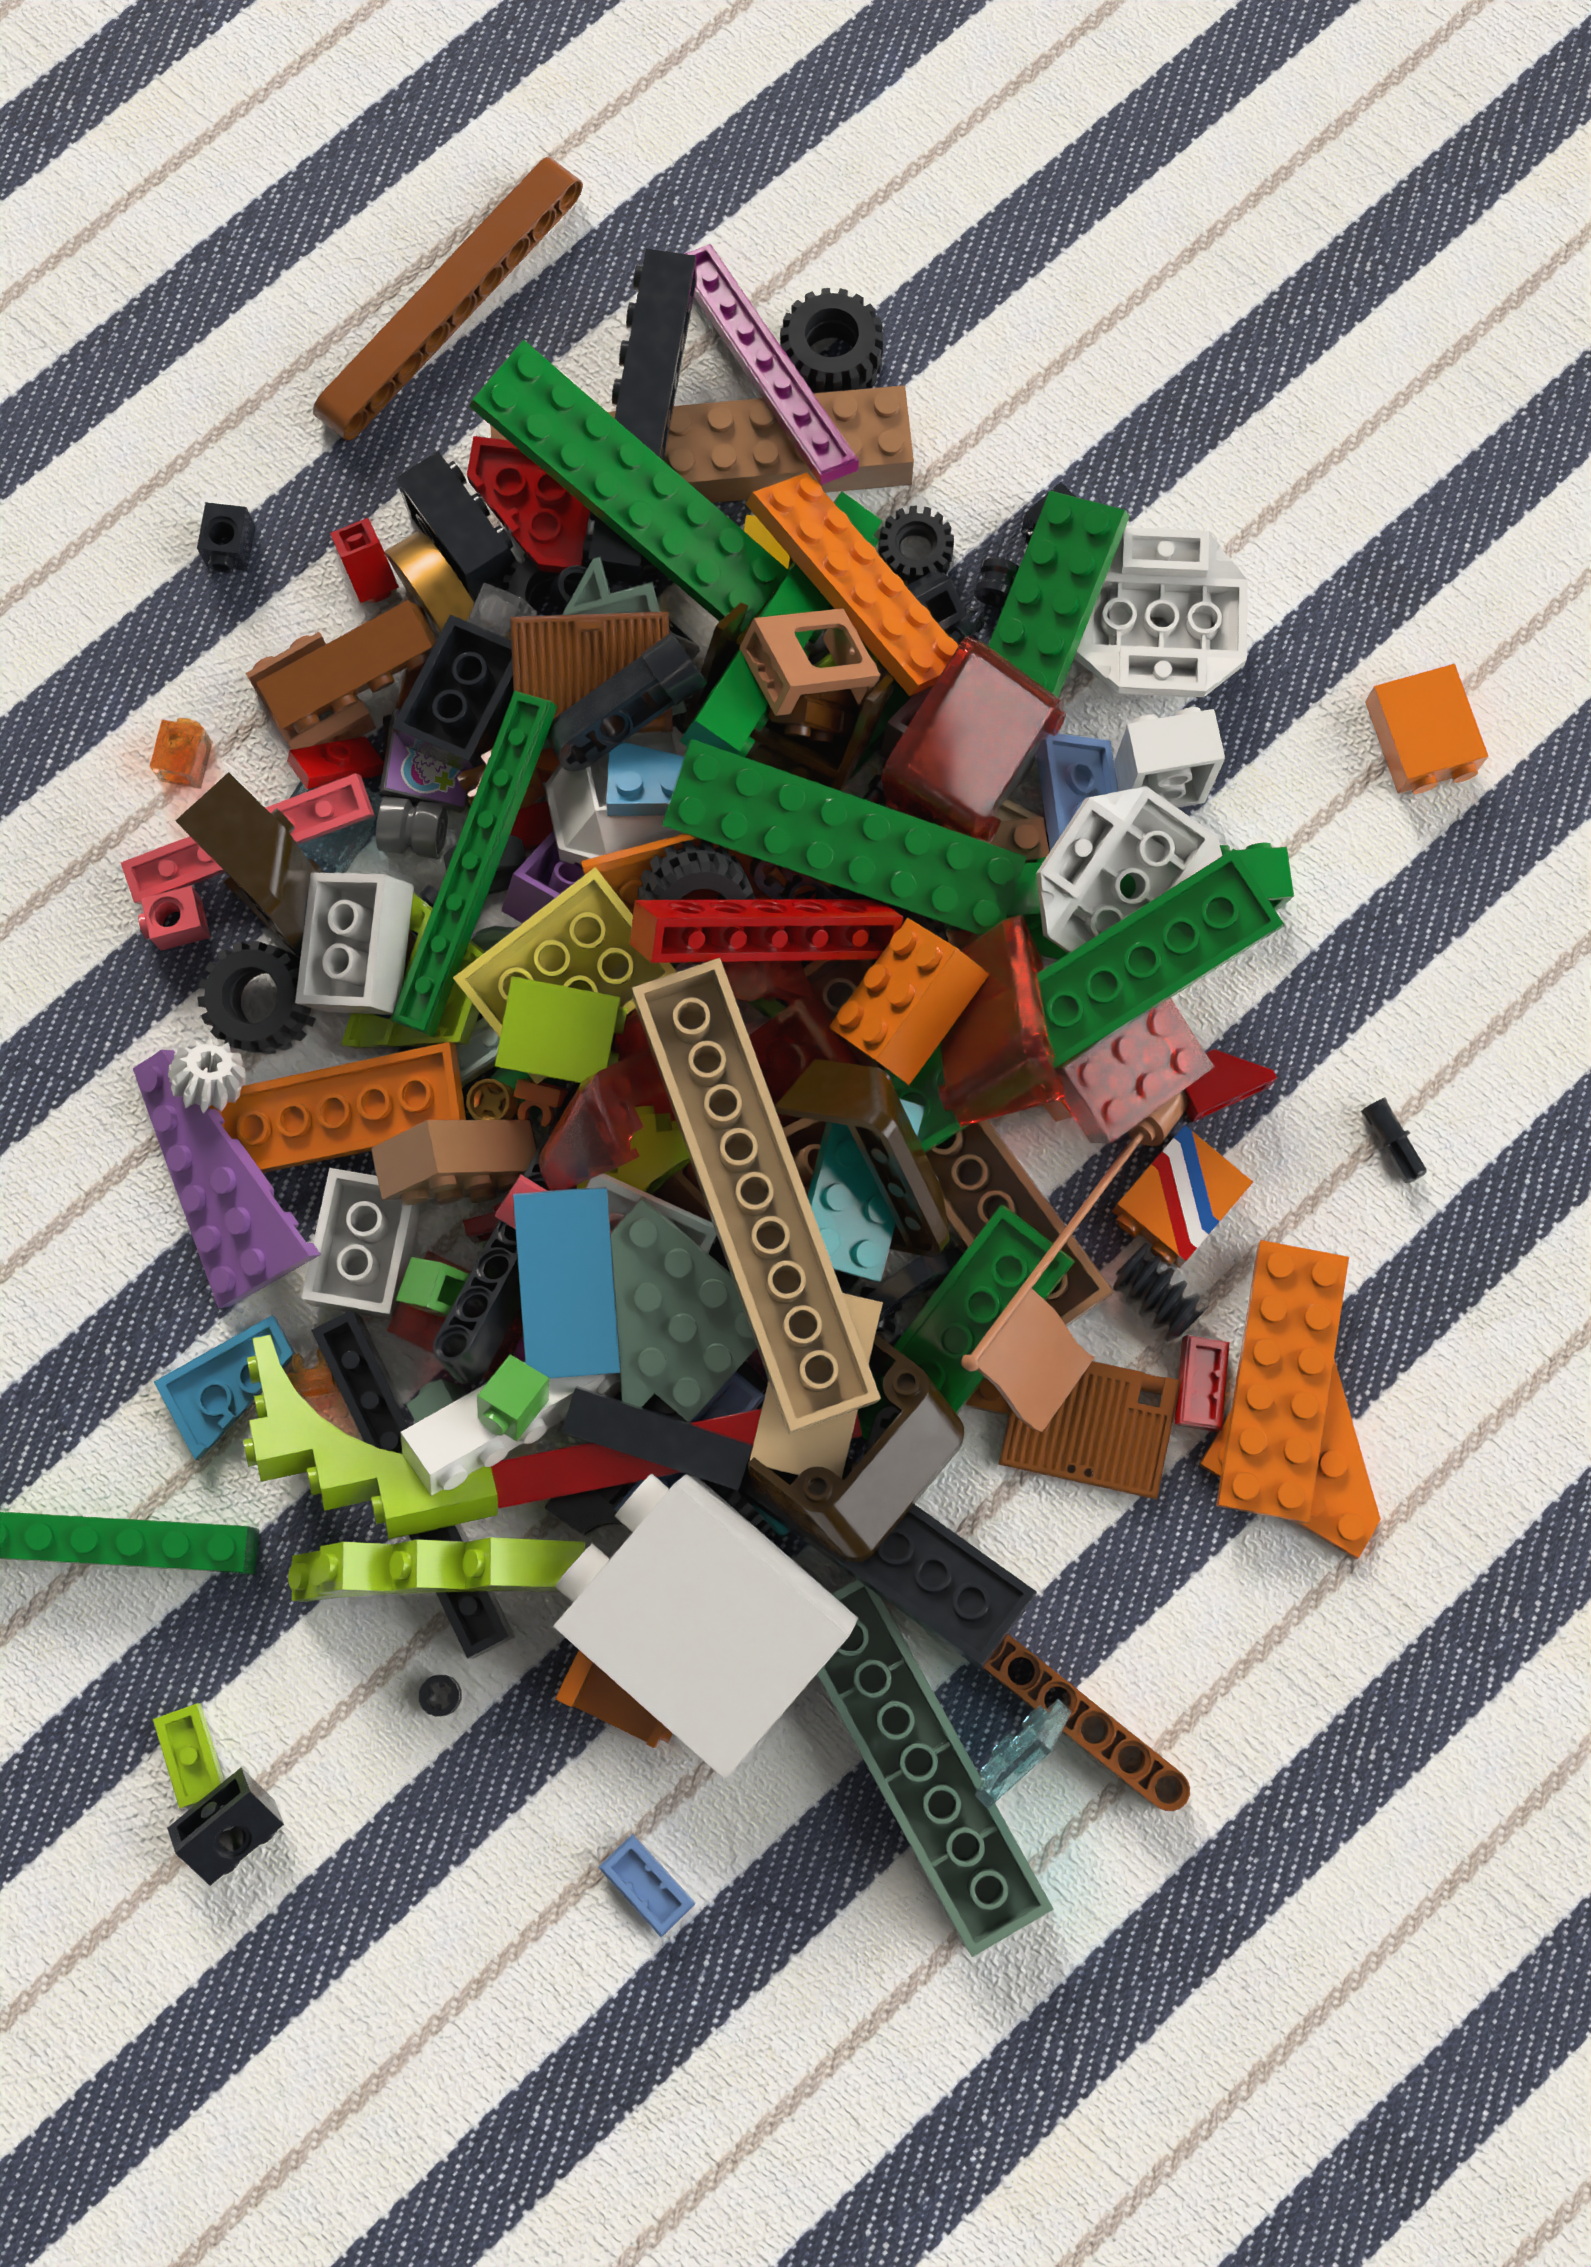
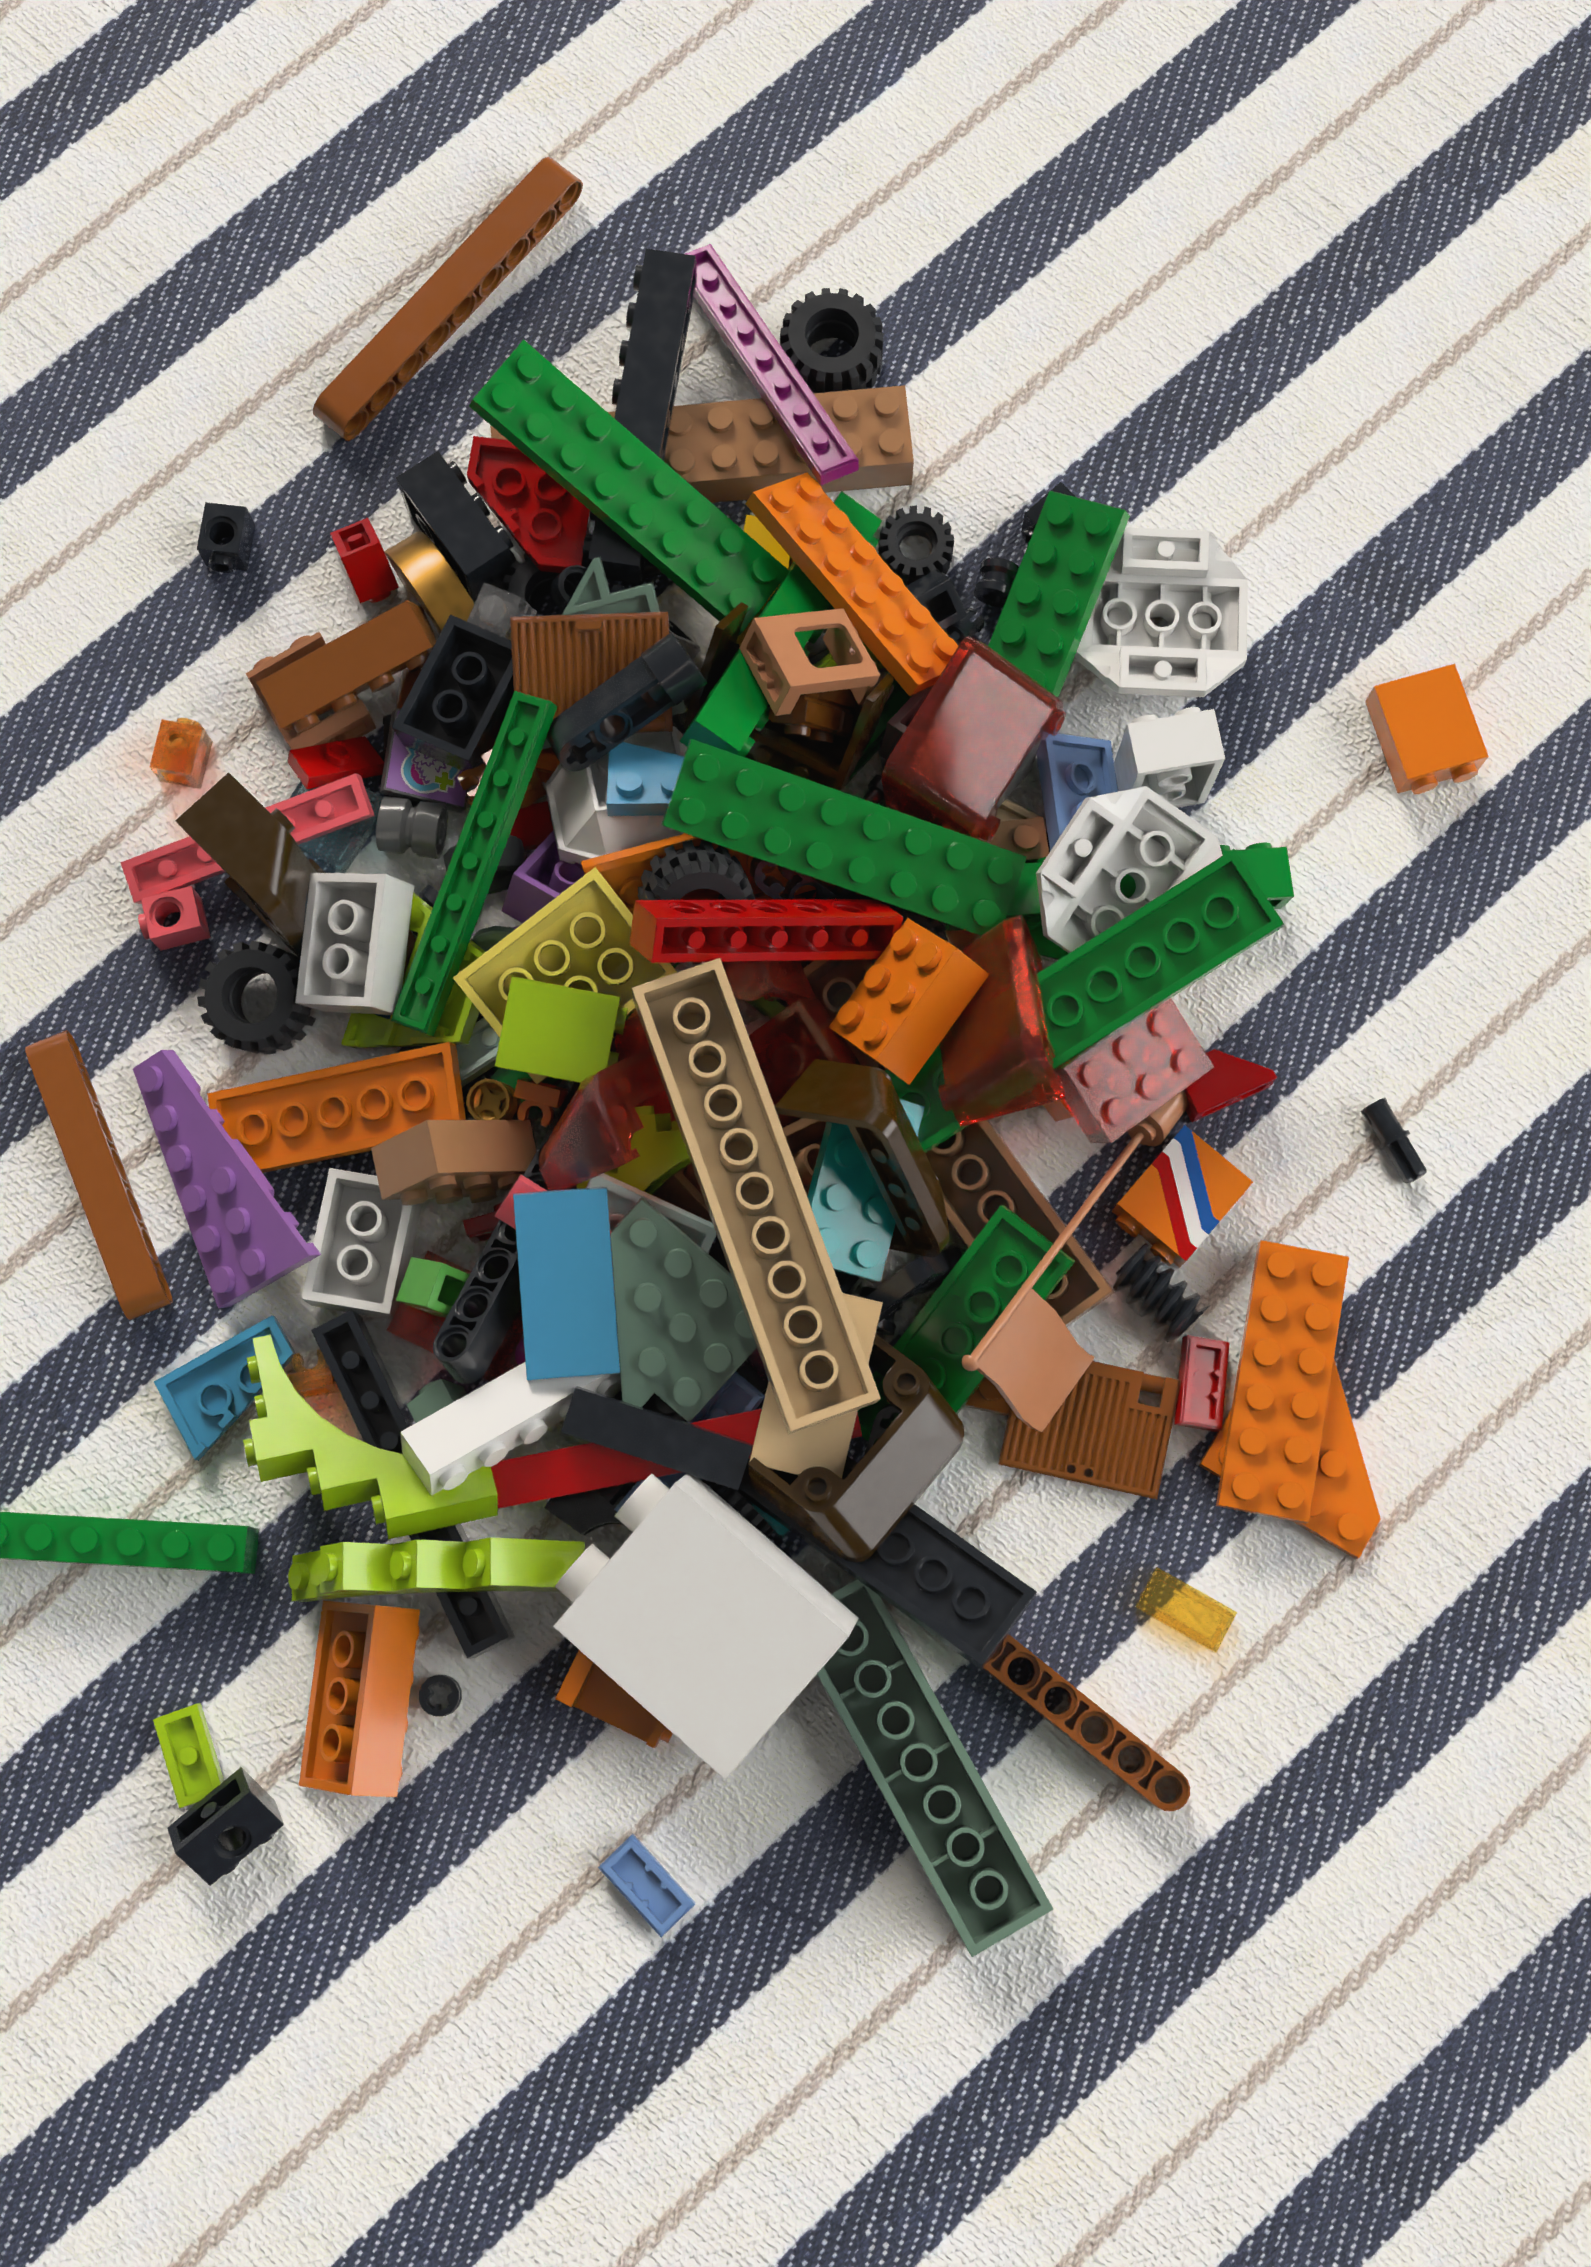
(99, 1175): none -> dark orange beam
(206, 1075): white gear -> none
(359, 1699): none -> orange slope
(512, 1398): bright green brick -> none
(1019, 1755): clear light blue plate -> none
(1185, 1609): none -> clear yellow tile

